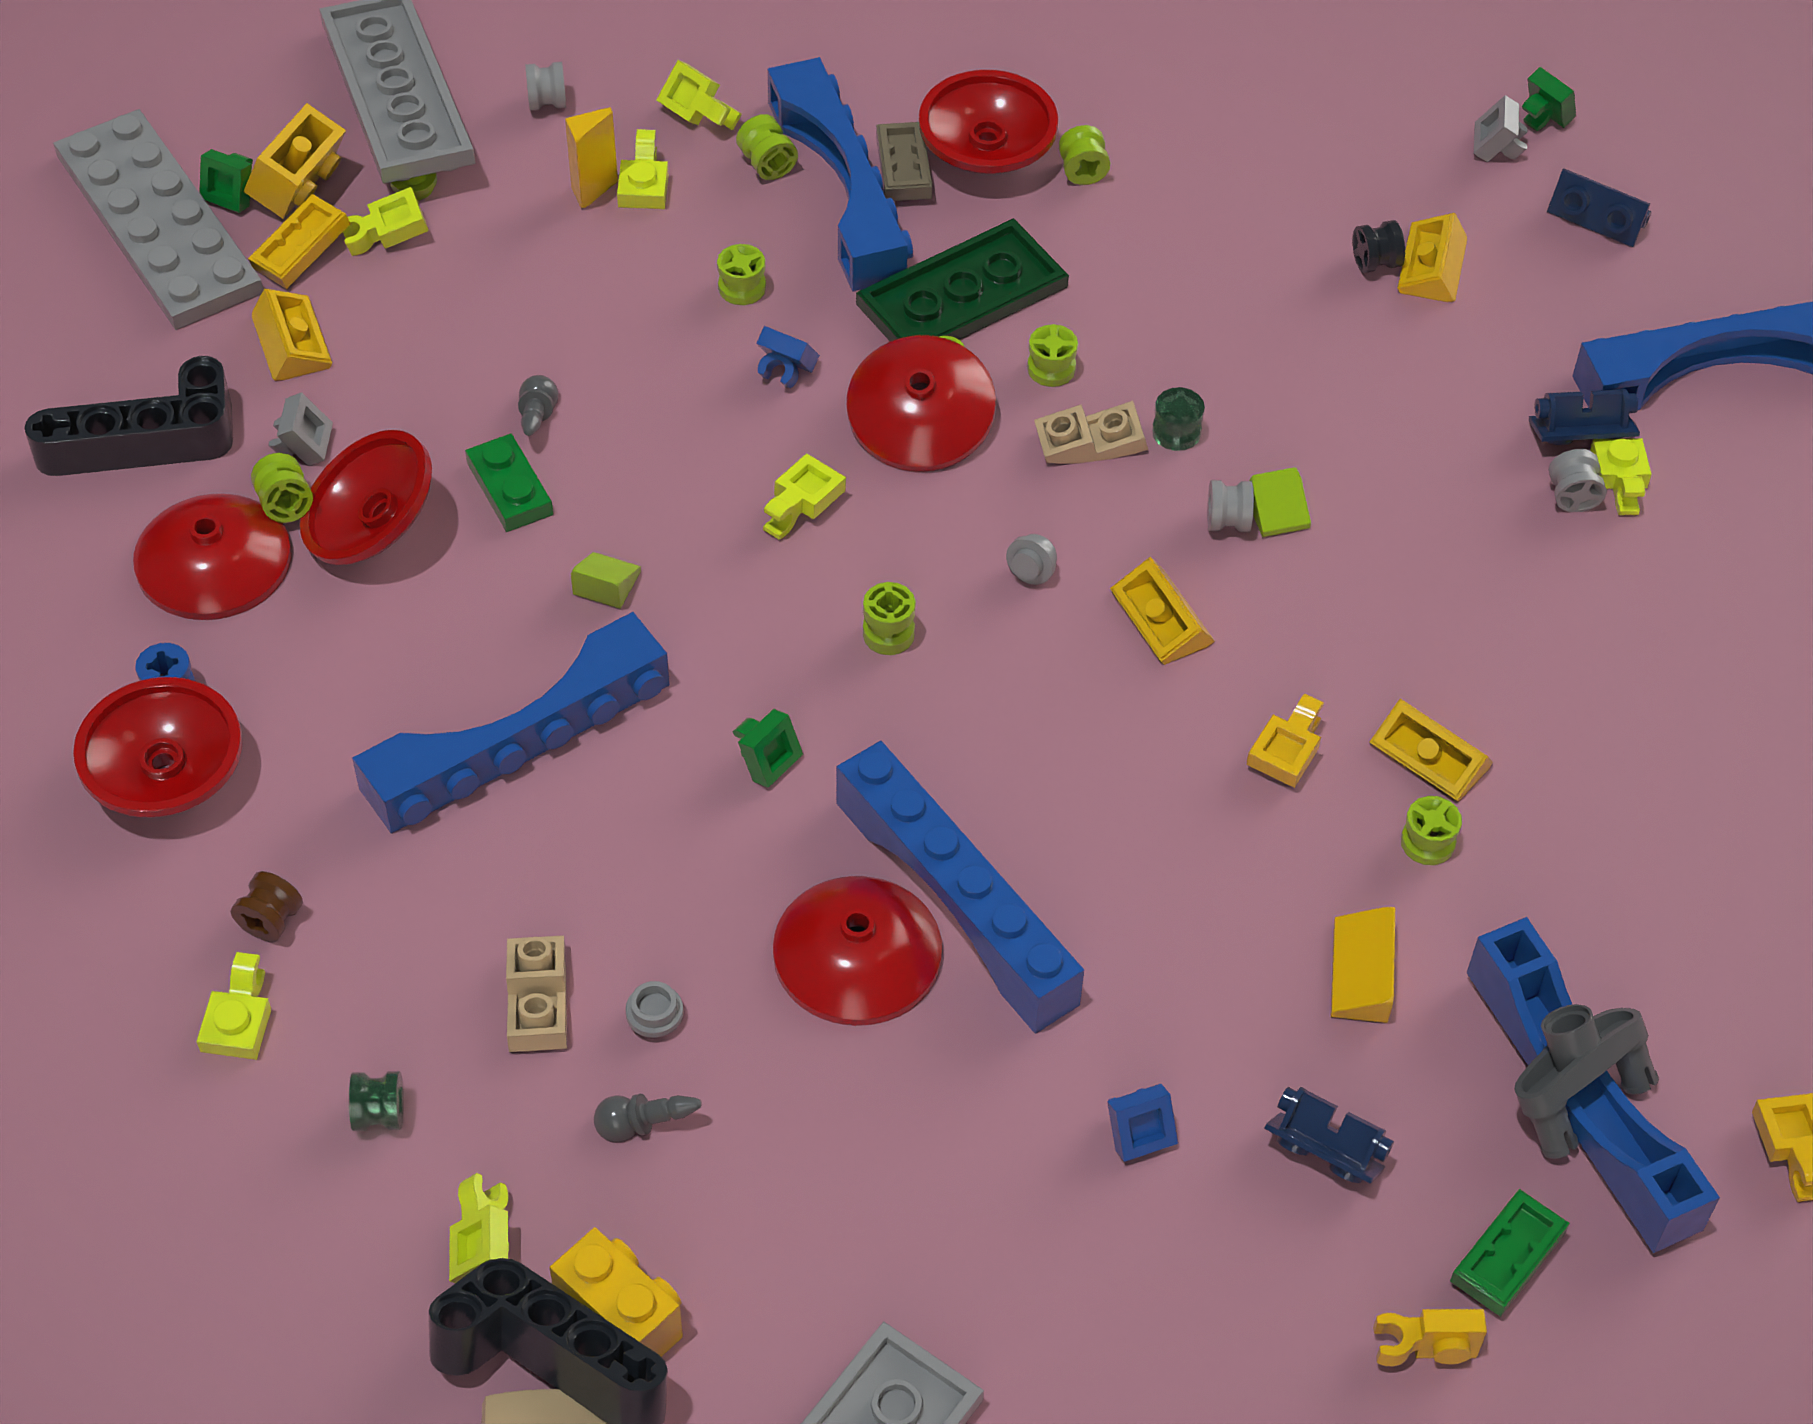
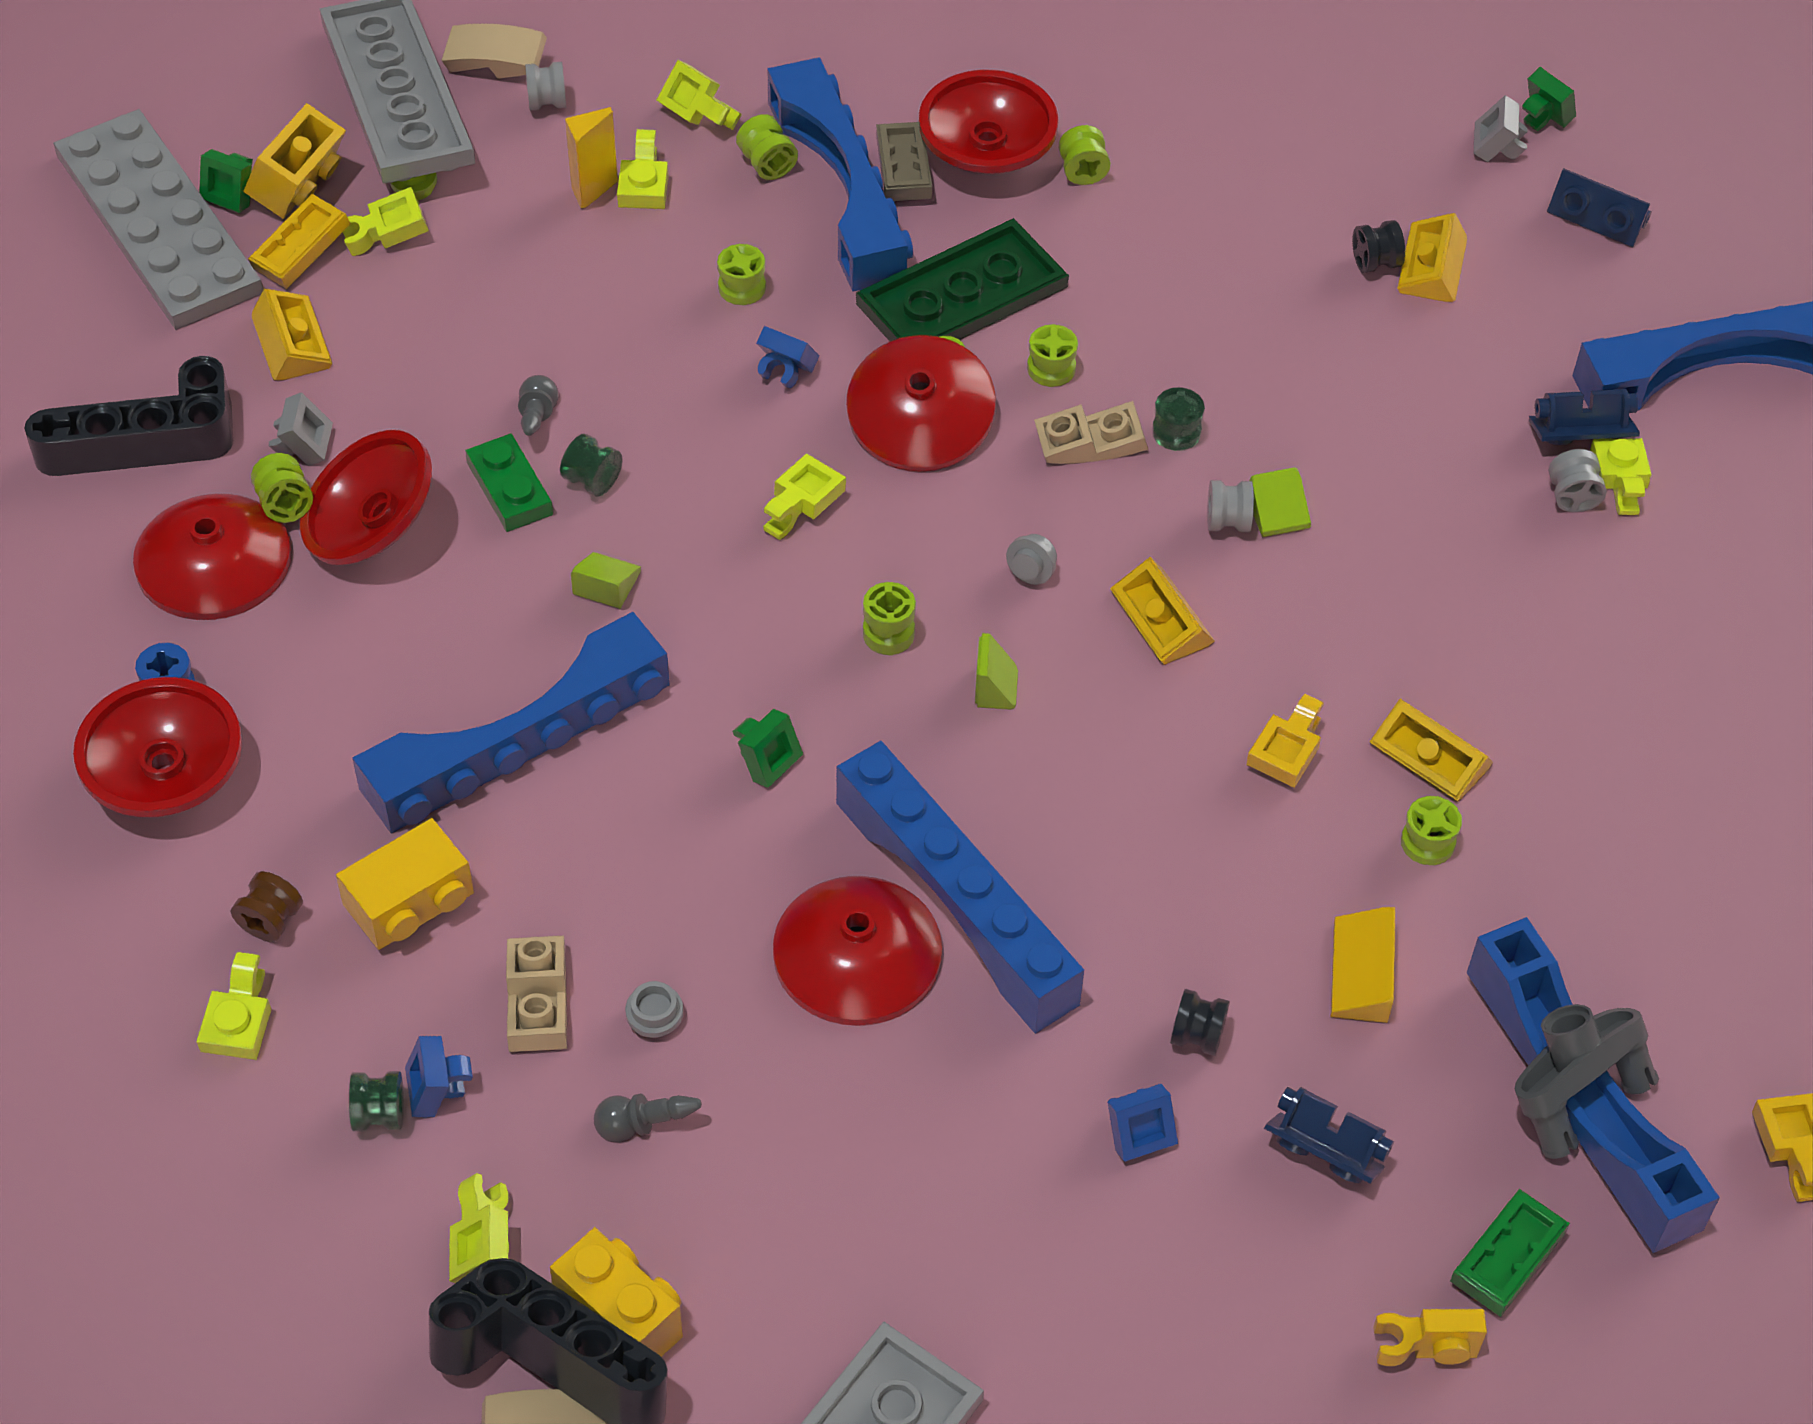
(405, 884): none -> yellow brick
(434, 1076): none -> blue tile
(494, 46): none -> tan slope
(591, 464): none -> clear green wheel
(995, 676): none -> lime slope
(1200, 1022): none -> black wheel

